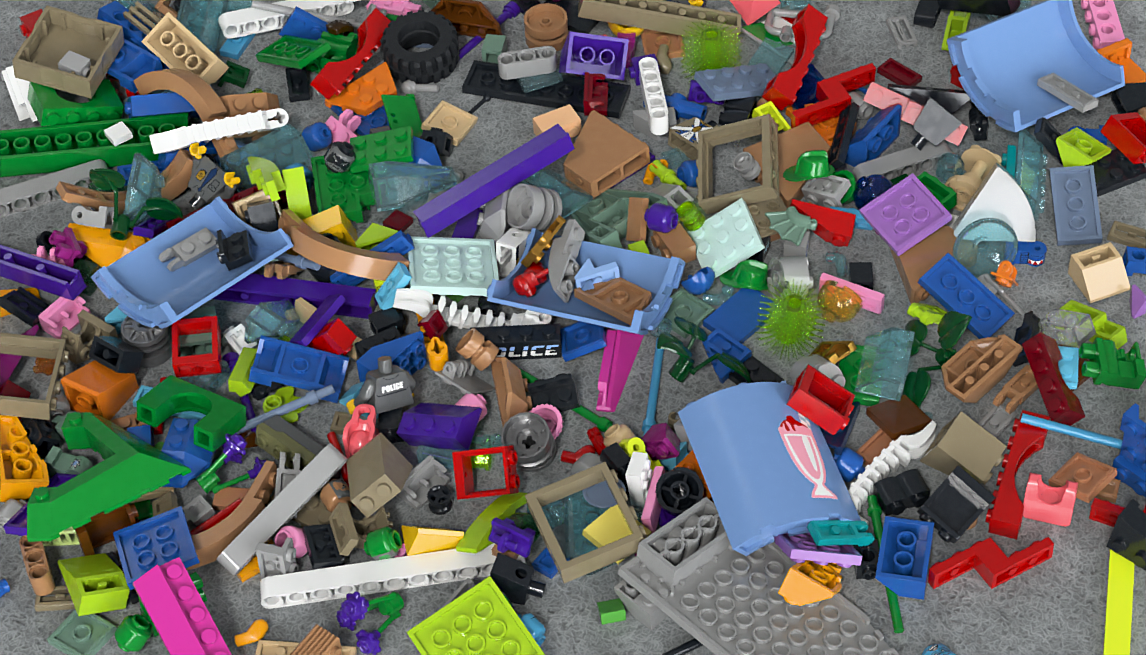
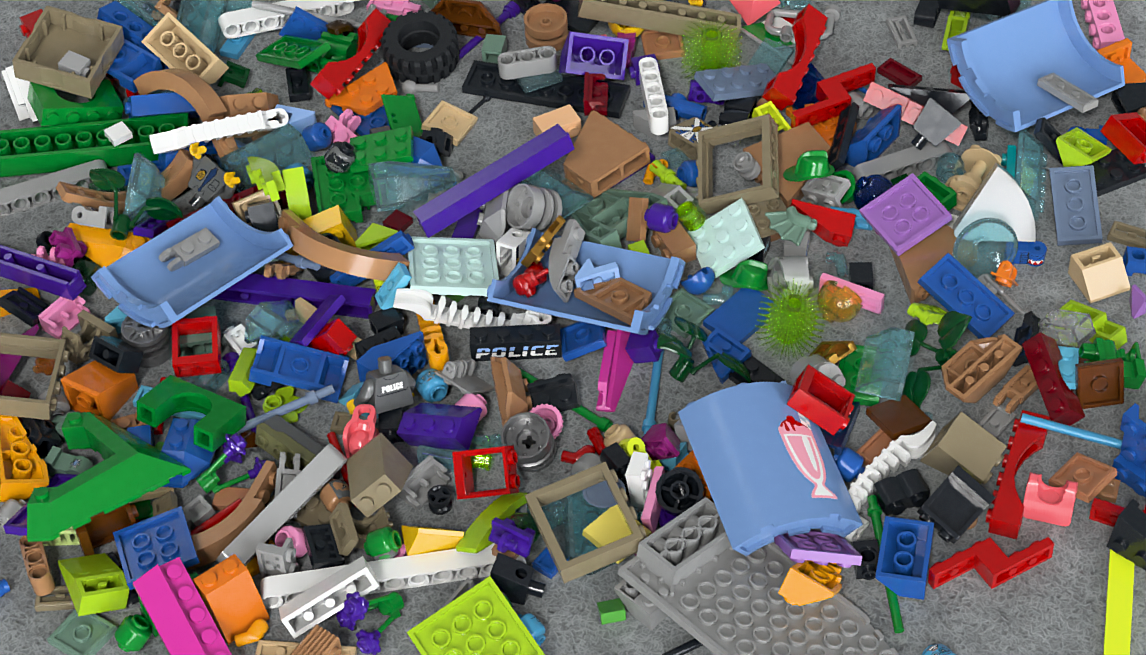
(134, 11): dark tan tile -> none
(231, 597): none -> orange slope
(235, 249): black bracket -> none
(298, 117): none -> light blue slope
(327, 597): none -> white brick
(431, 386): none -> dark azure head
(433, 324): dark red tile -> none
(474, 347): medium nougat wheel -> none
(643, 347): none -> dark purple brick
(663, 59): dark tan arm -> none
(840, 532): teal hinge -> none
(1100, 383): none -> reddish brown tile

